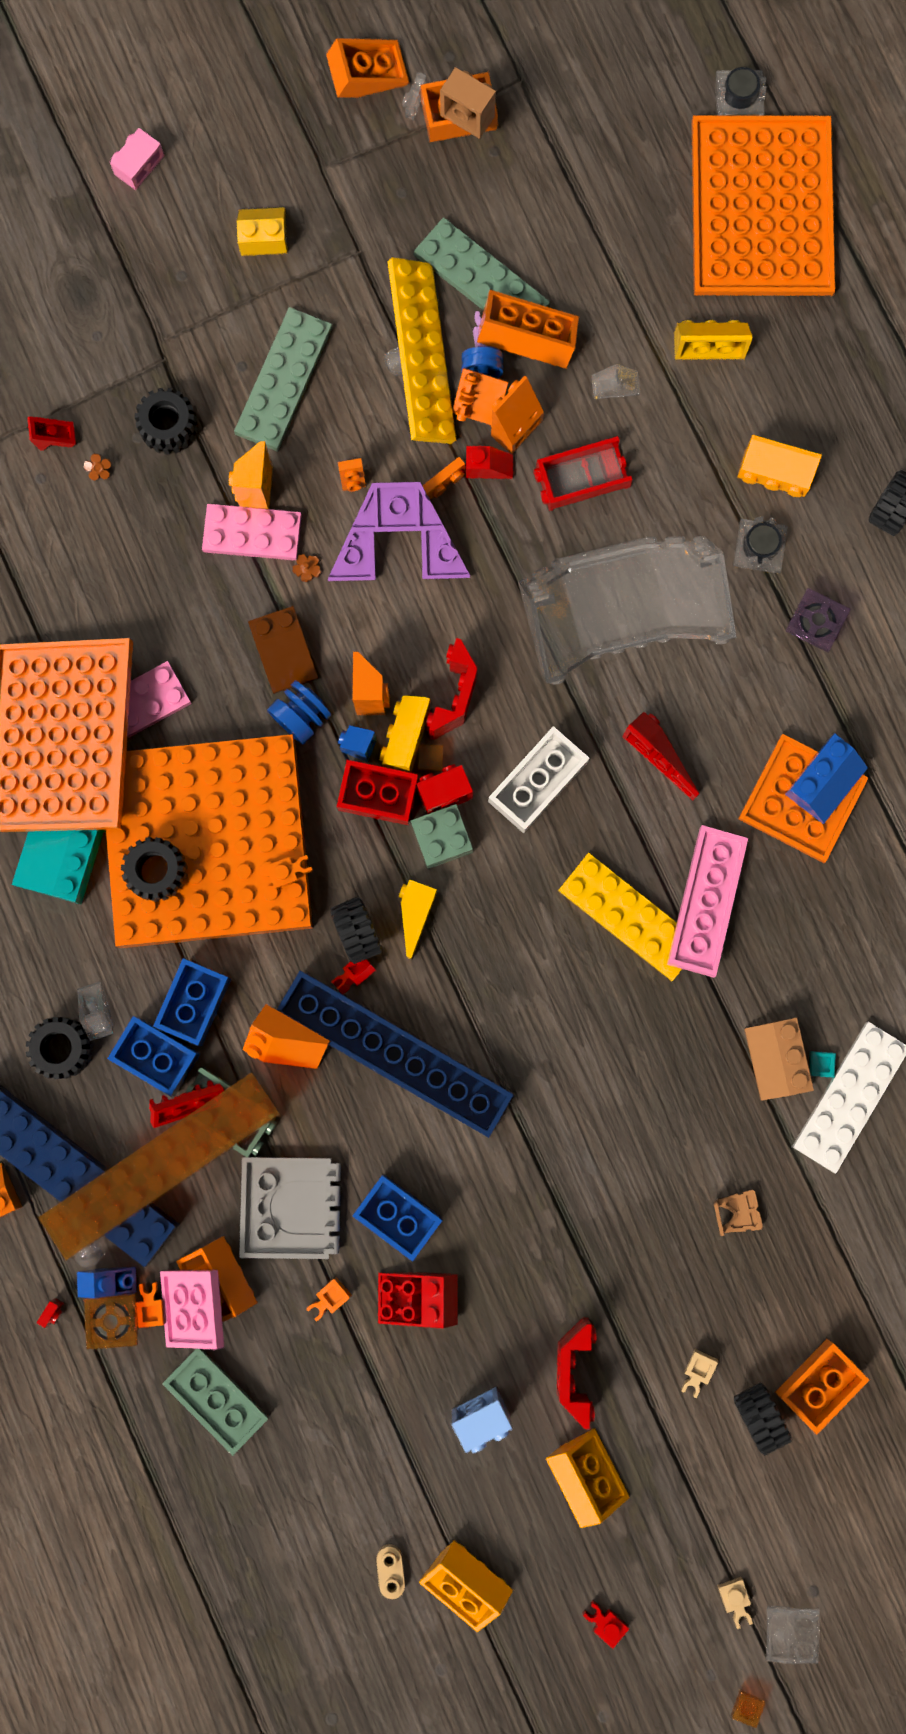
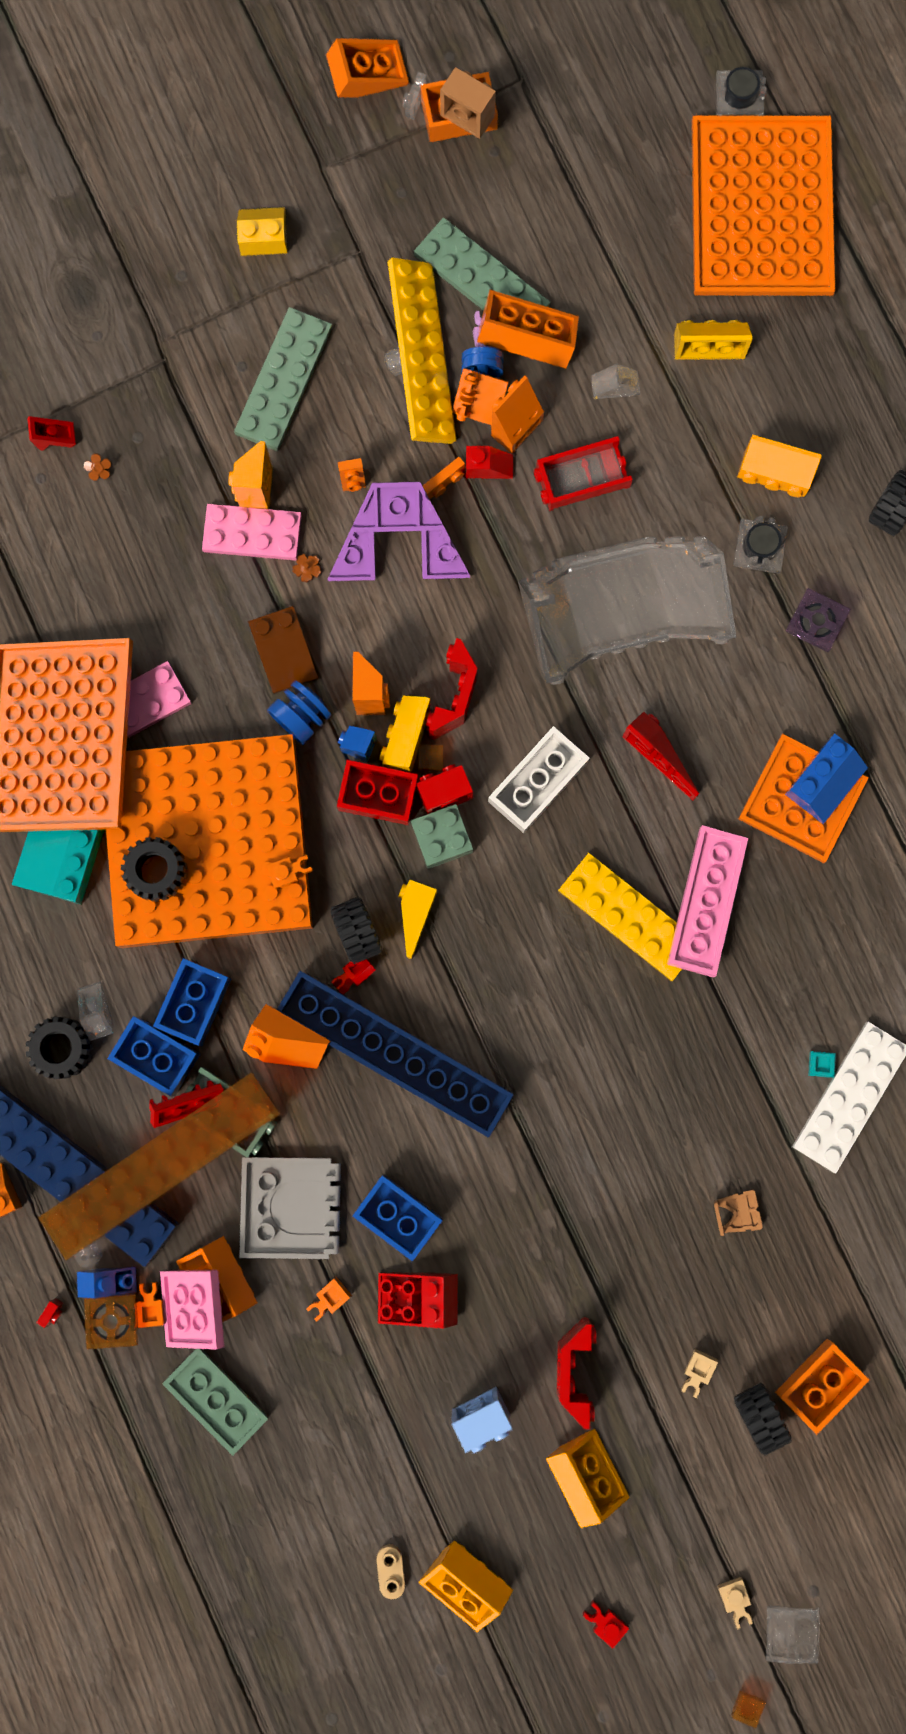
(136, 158): bright pink brick -> none
(159, 404): black tyre -> none
(778, 1059): medium nougat slope -> none

